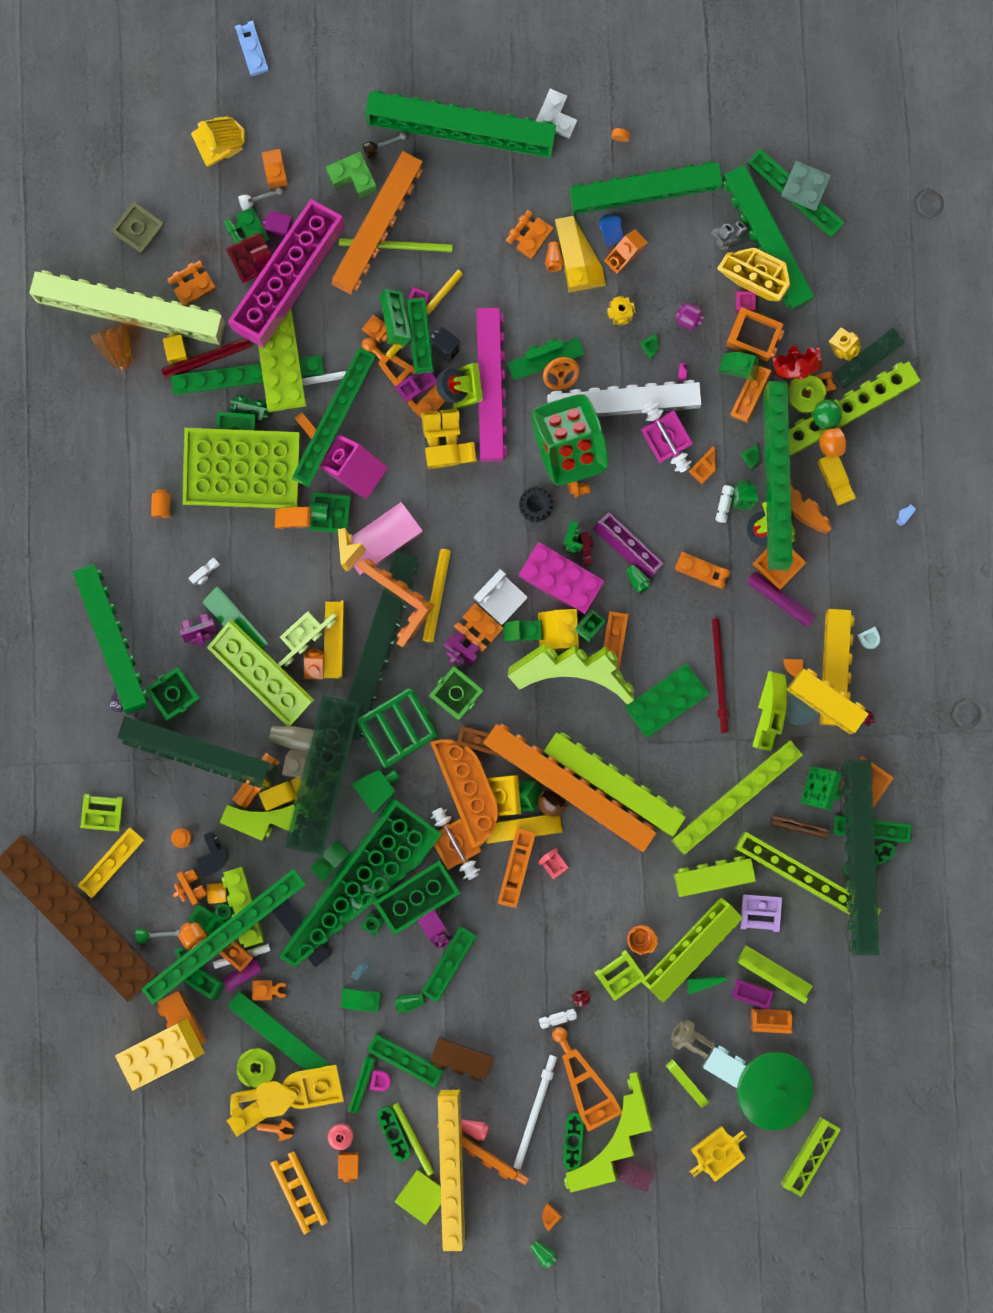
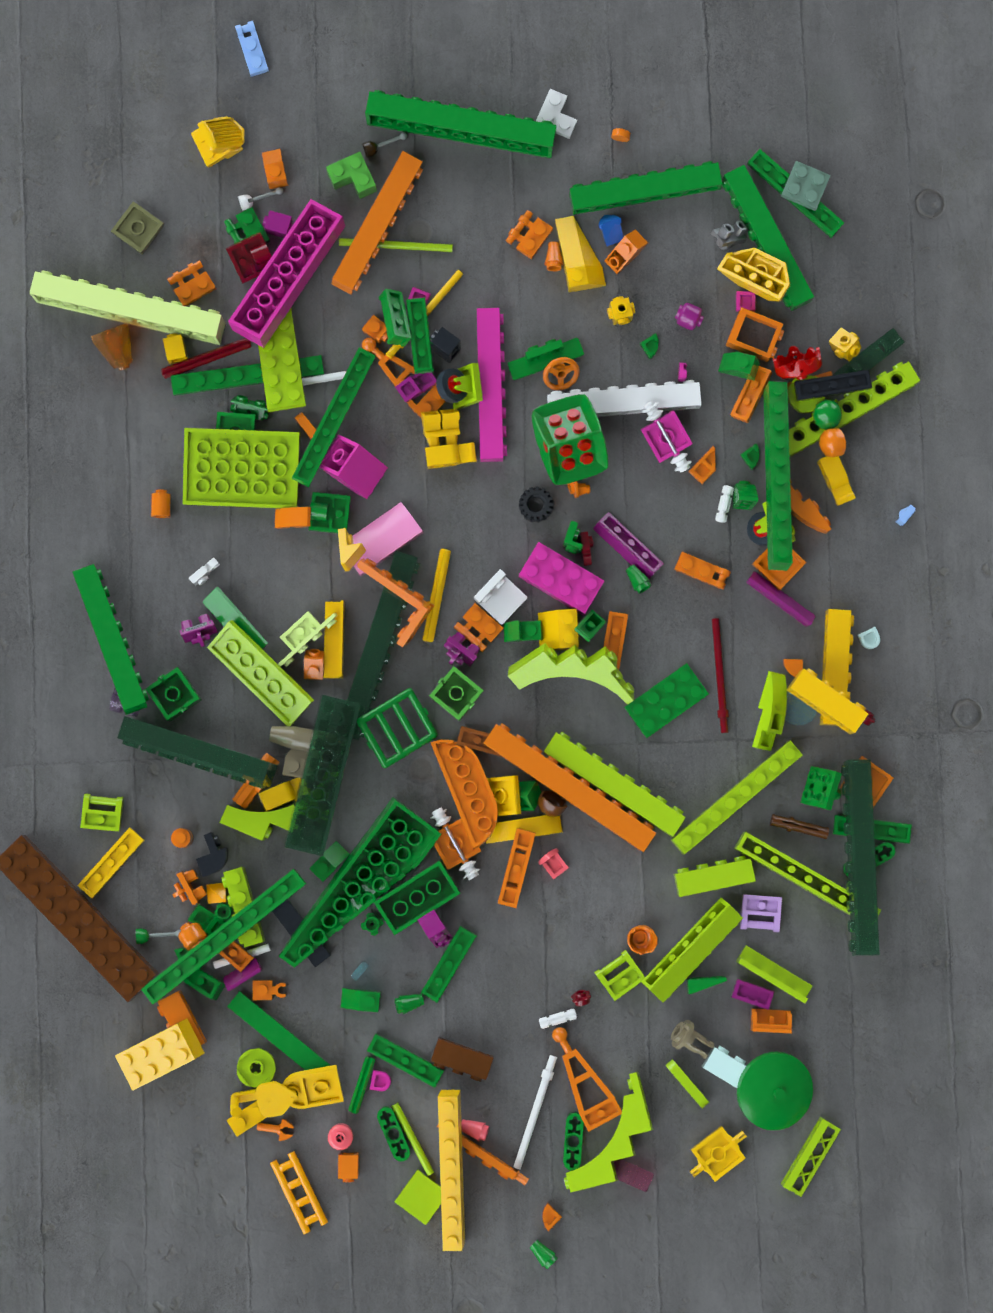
(376, 788): green torso -> none
(832, 385): none -> black tile

